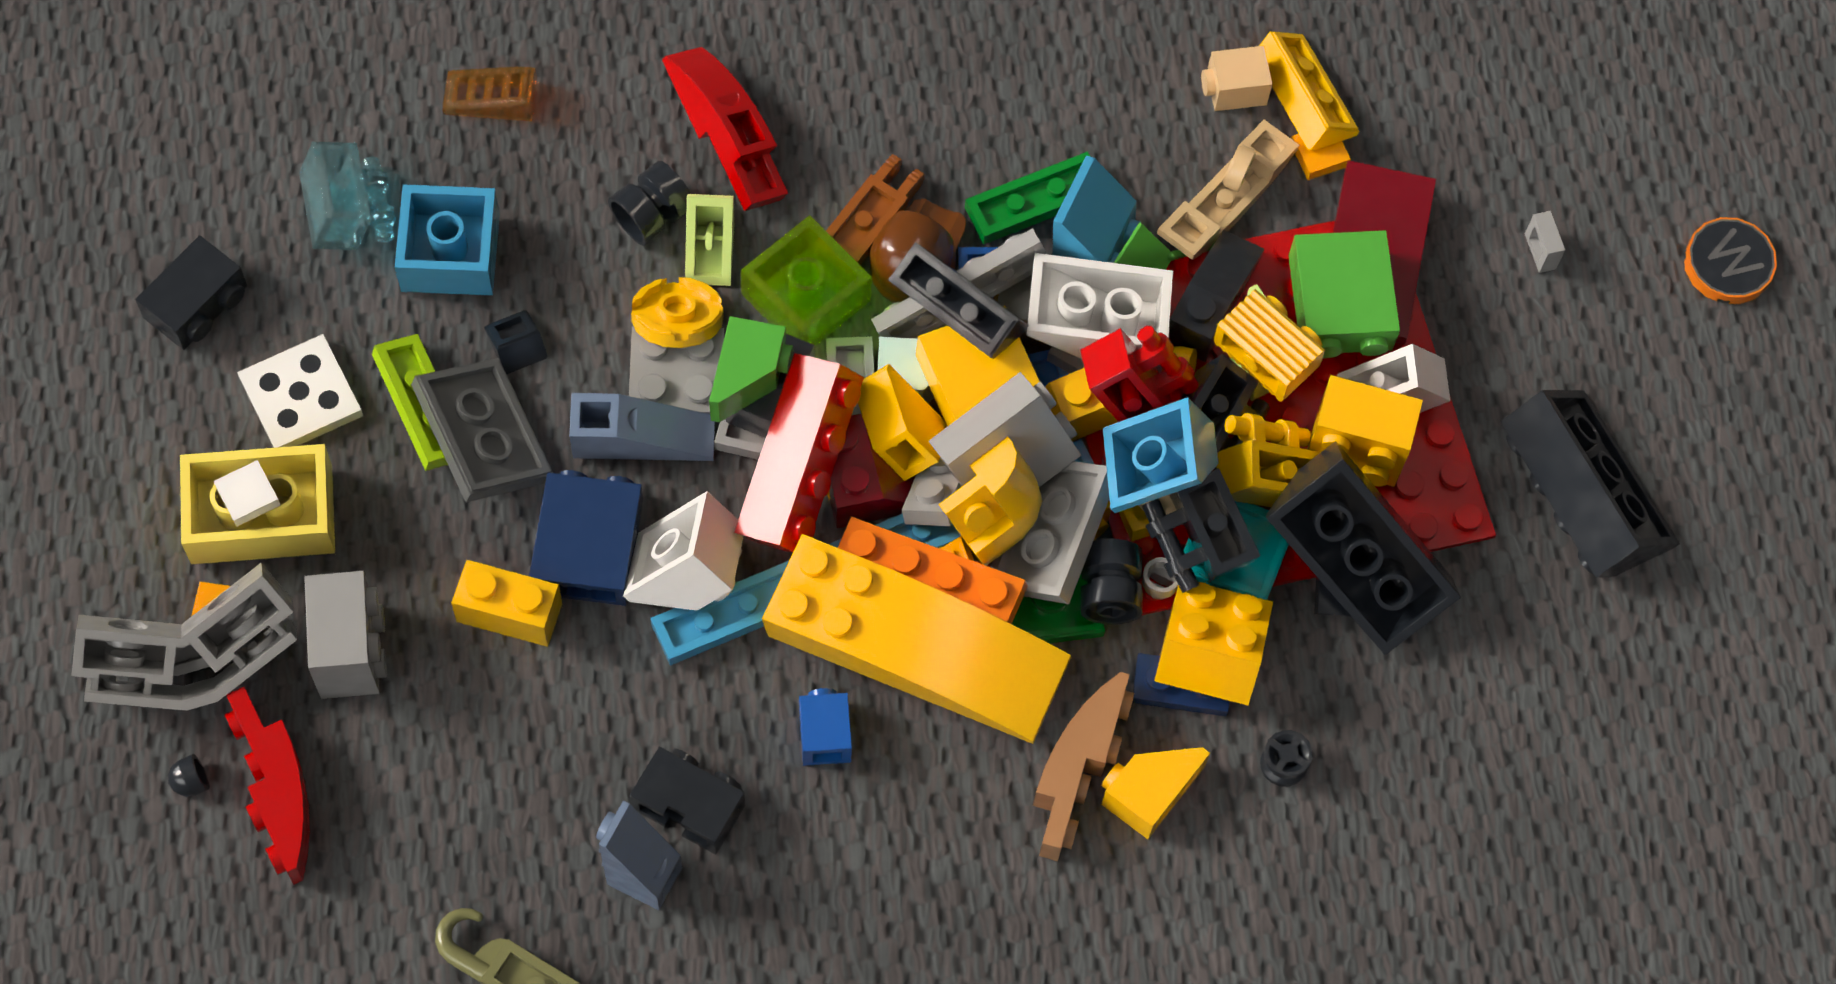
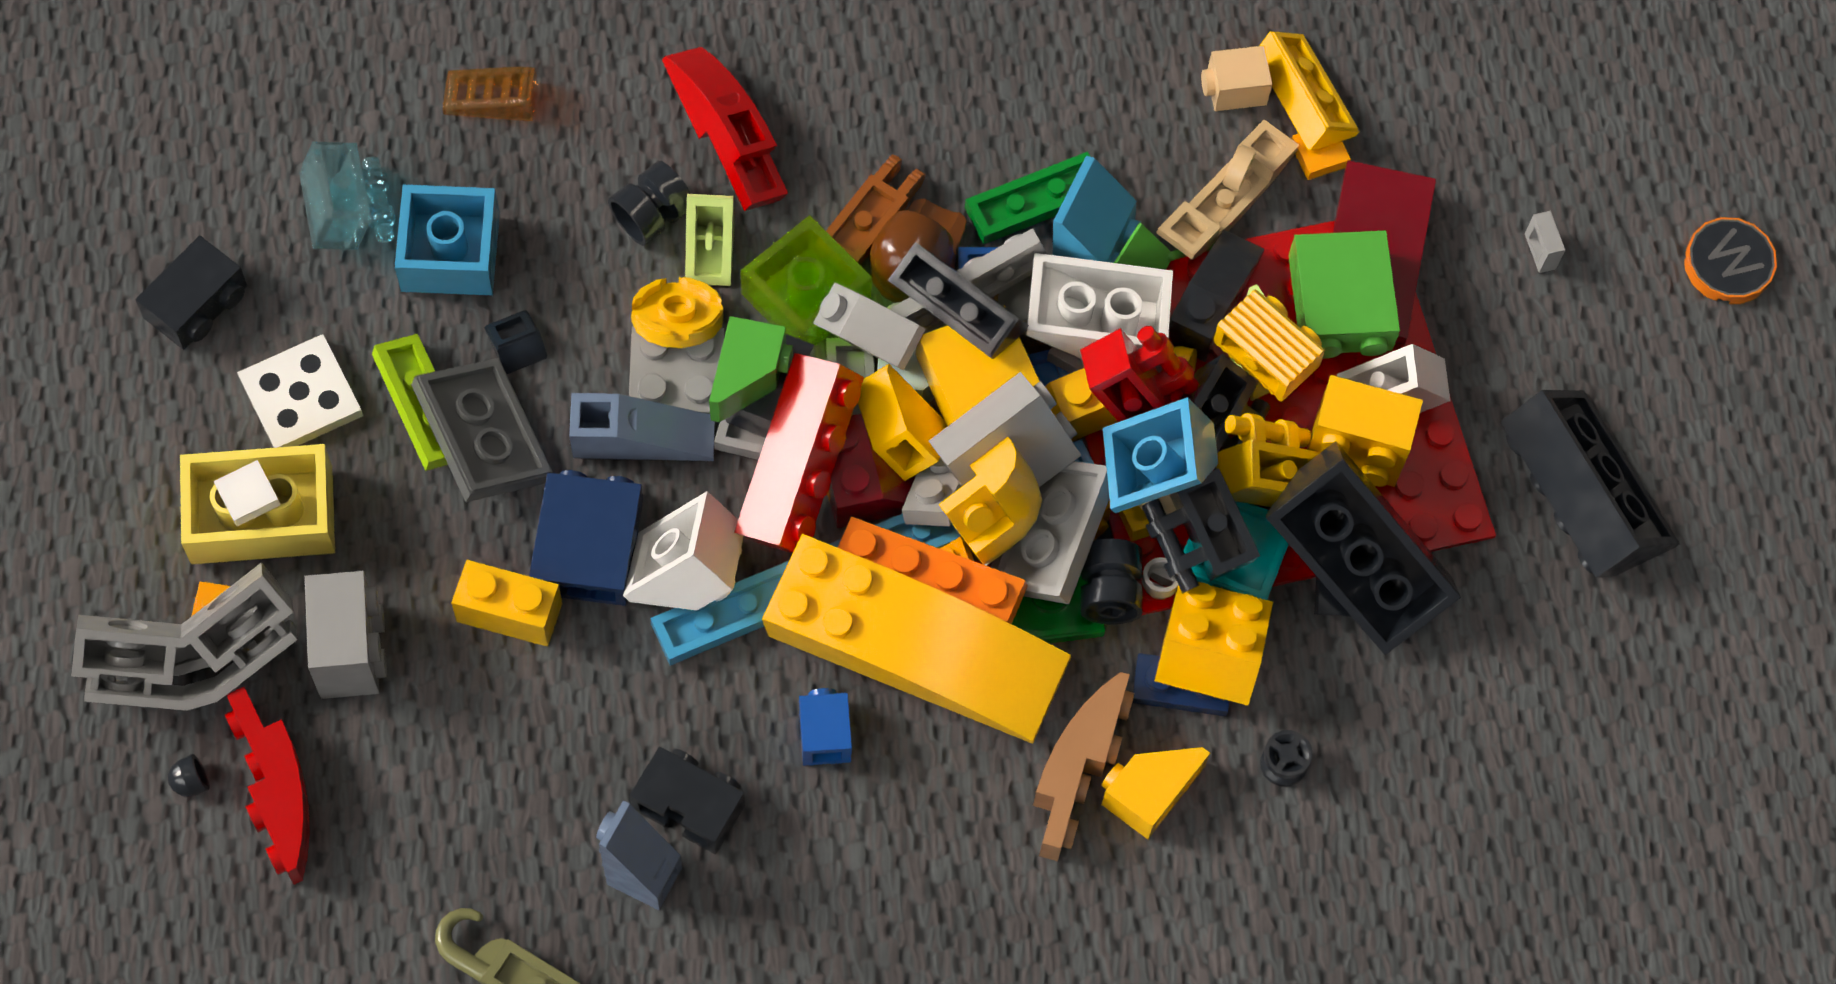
(869, 326): none -> light grey slope

